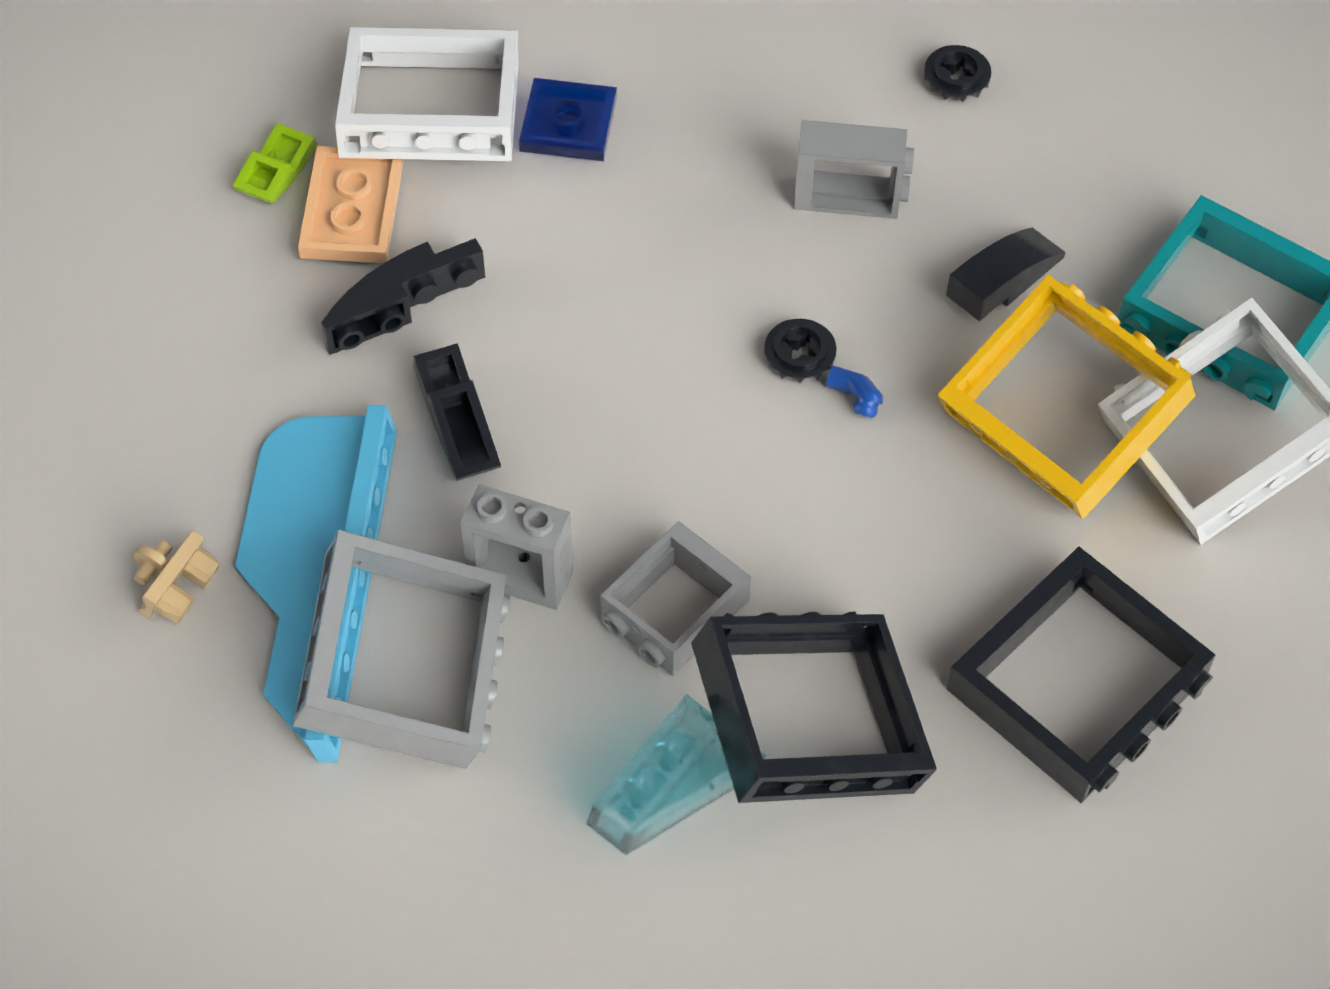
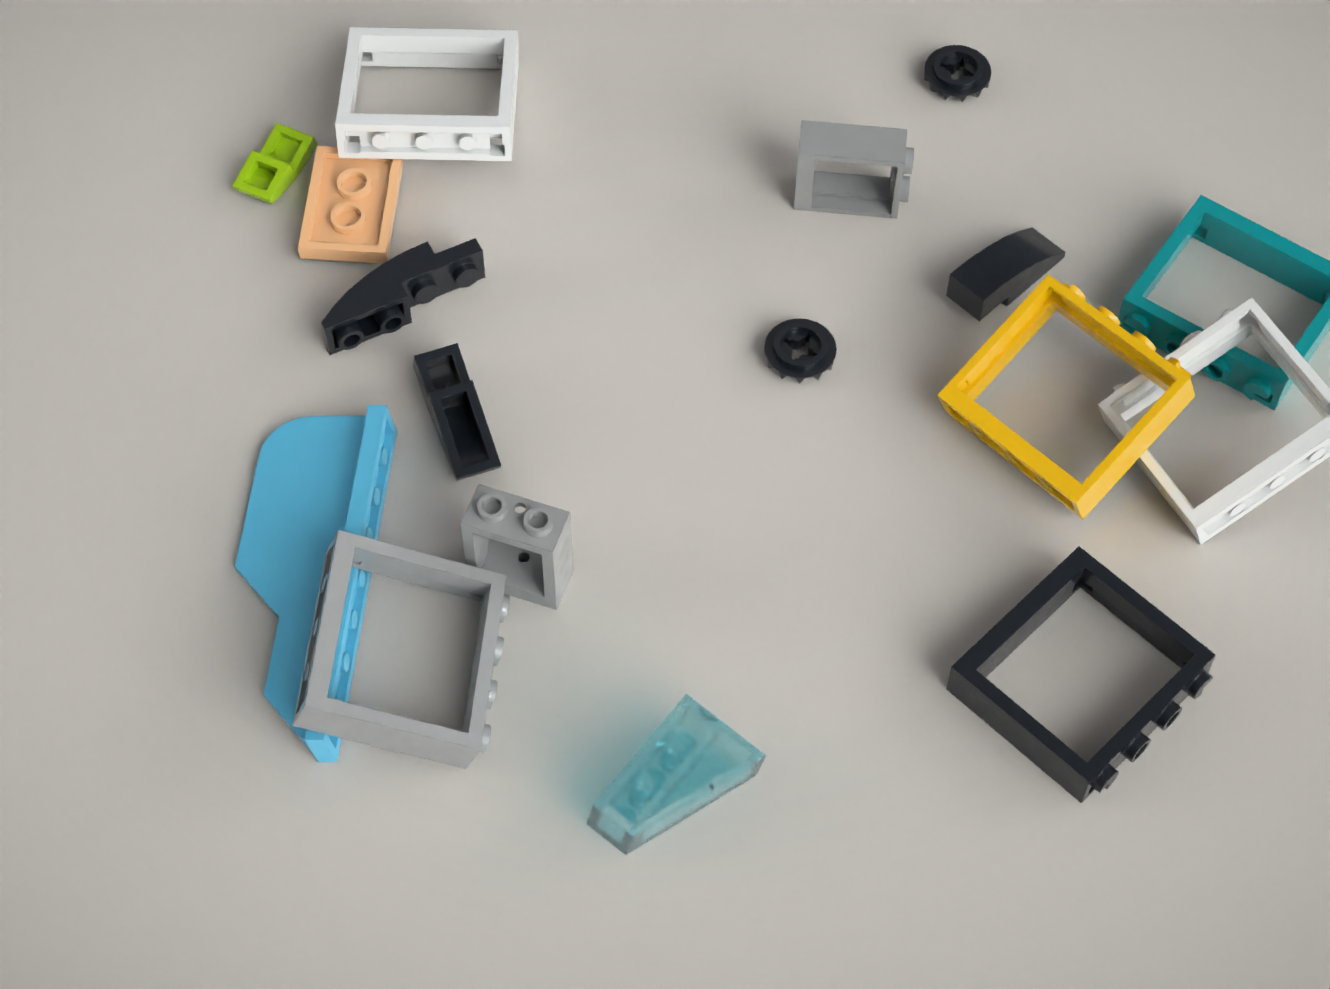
(163, 594): tan hips -> none
(568, 119): clear blue plate -> none
(700, 562): light grey window -> none
(784, 779): black window -> none
(857, 385): blue arm -> none

